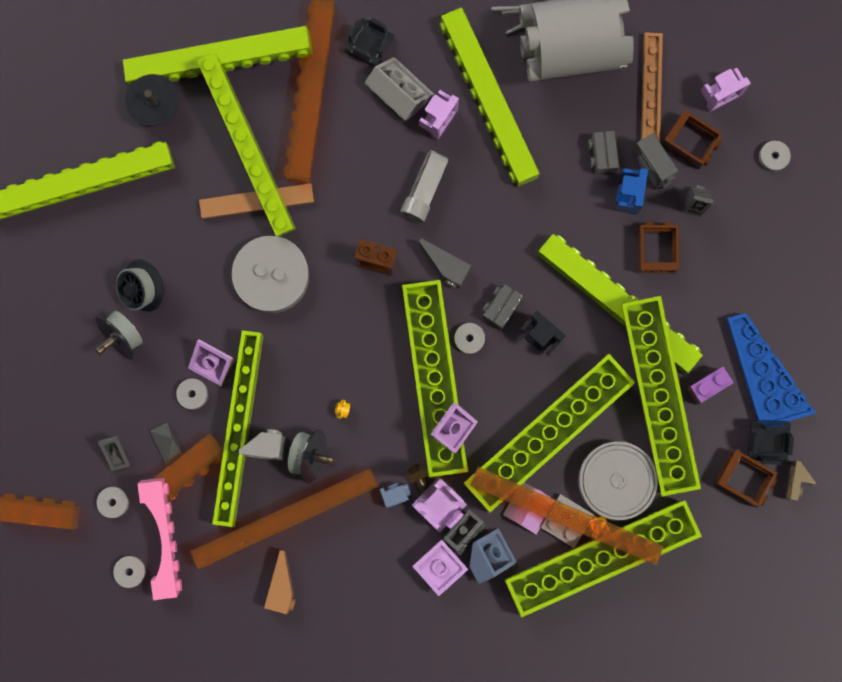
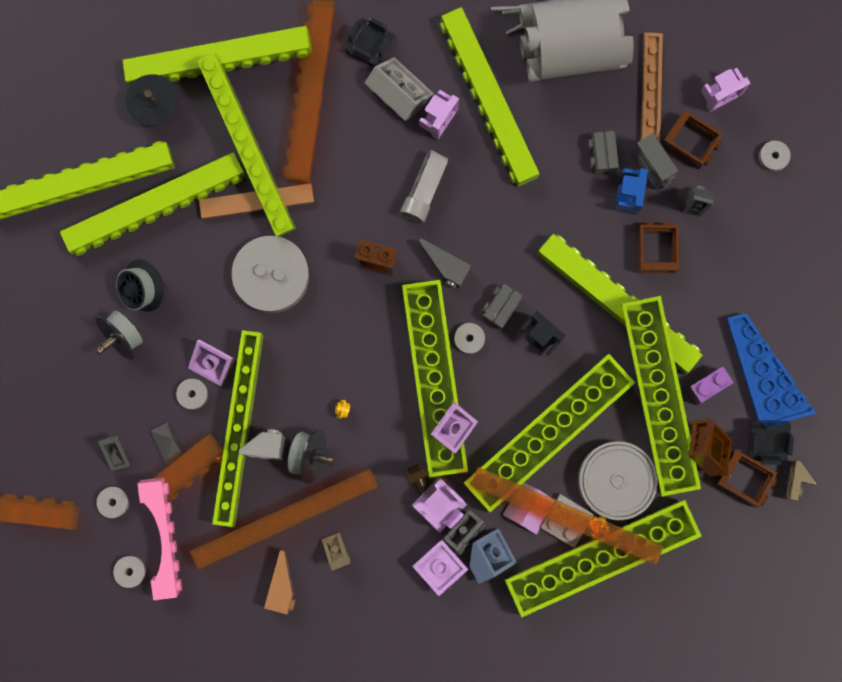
(152, 204): none -> lime brick
(336, 551): none -> dark tan slope
(395, 494): sand blue brick -> none
(709, 447): none -> reddish brown window

